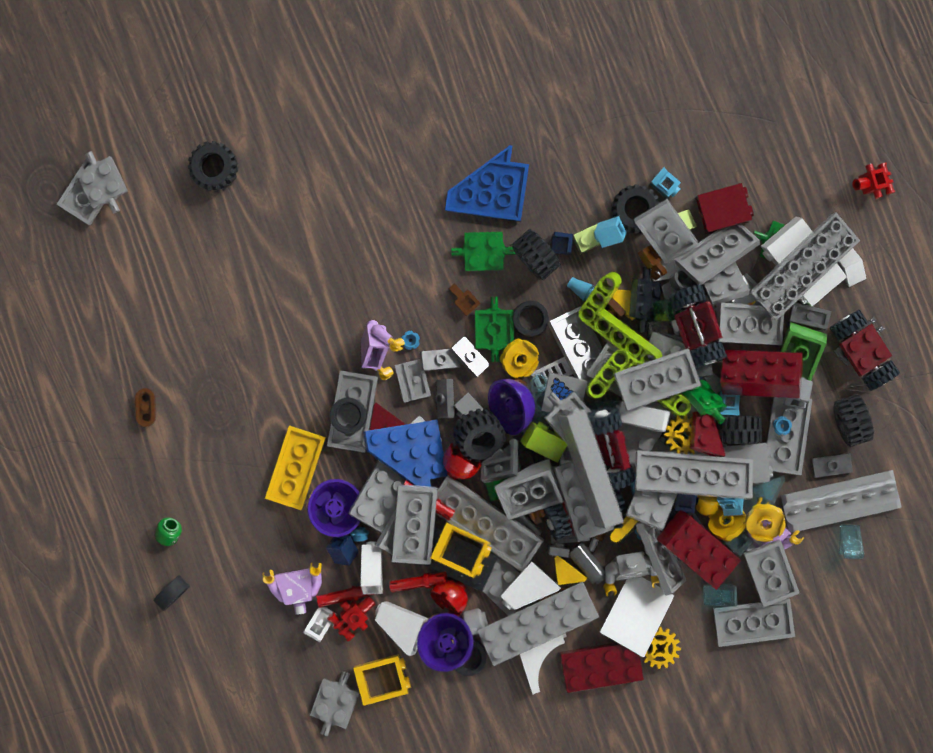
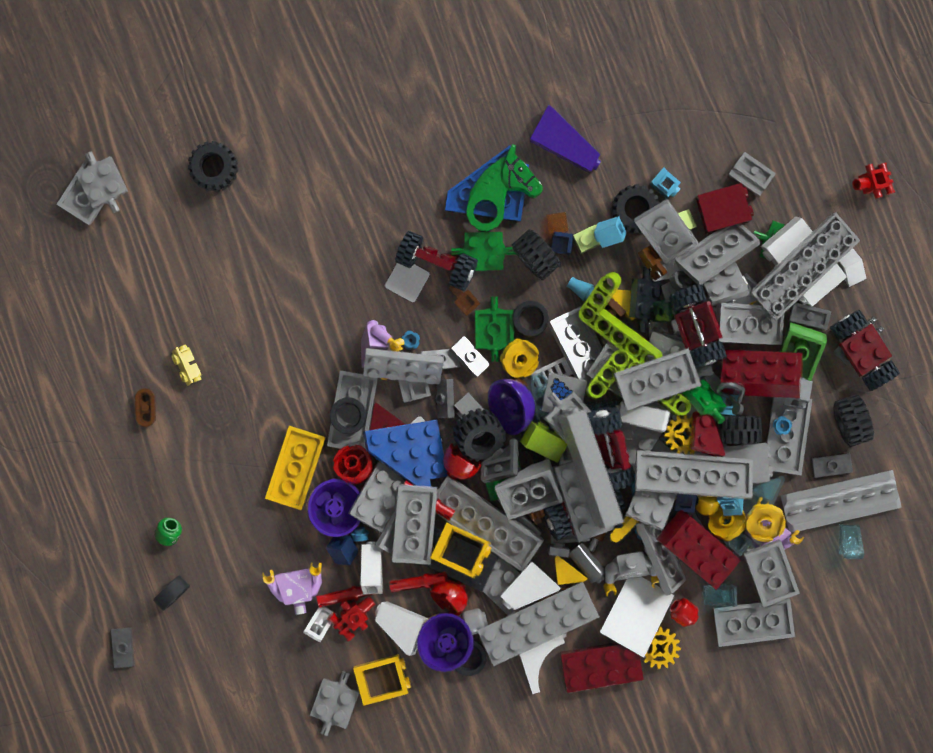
(122, 647): none -> flat silver plate
(188, 372): none -> light yellow hinge
(353, 464): none -> red cylinder
(403, 366): none -> light grey plate
(407, 281): none -> white sticker
(462, 269): none -> black plate
(502, 176): none -> green animal
(557, 222): none -> clear orange plate
(562, 140): none -> dark purple slope
(684, 612): none -> red head
(738, 407): none -> dark grey piece
(751, 174): none -> light grey plate

